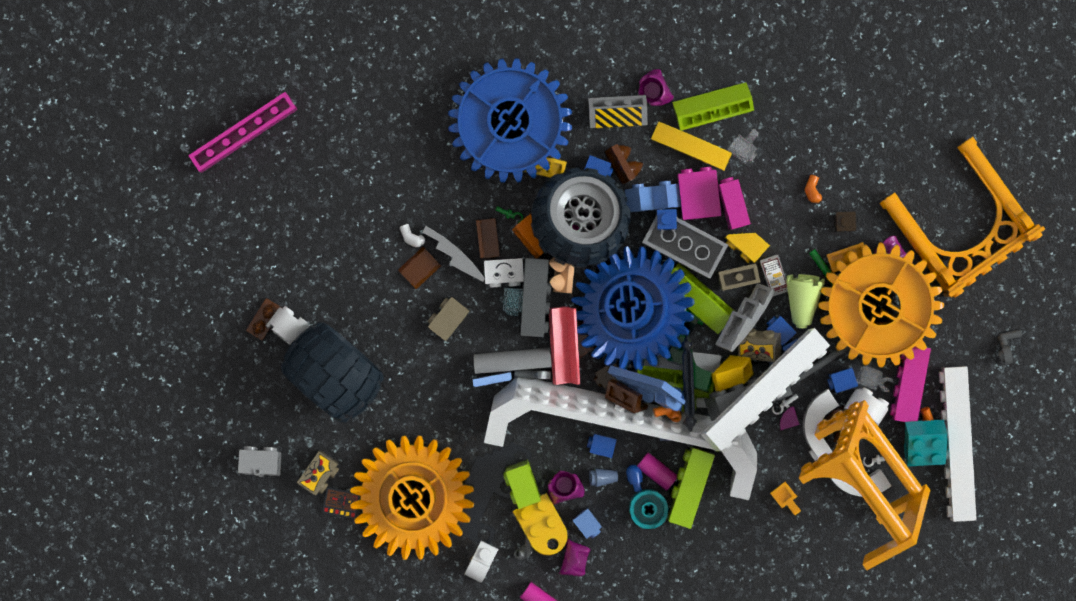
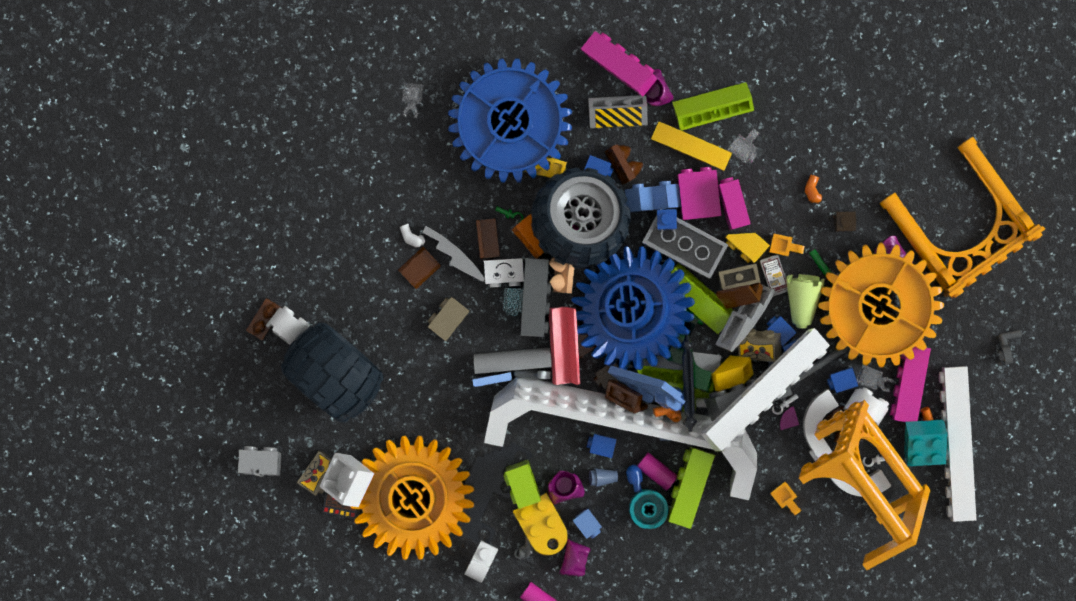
(243, 132): dark pink brick -> none
(346, 480): none -> white container
(412, 96): none -> clear brick
(618, 63): none -> dark pink brick
(740, 295): none -> reddish brown panel
(783, 245): none -> light orange plate
(842, 255): light orange plate -> none

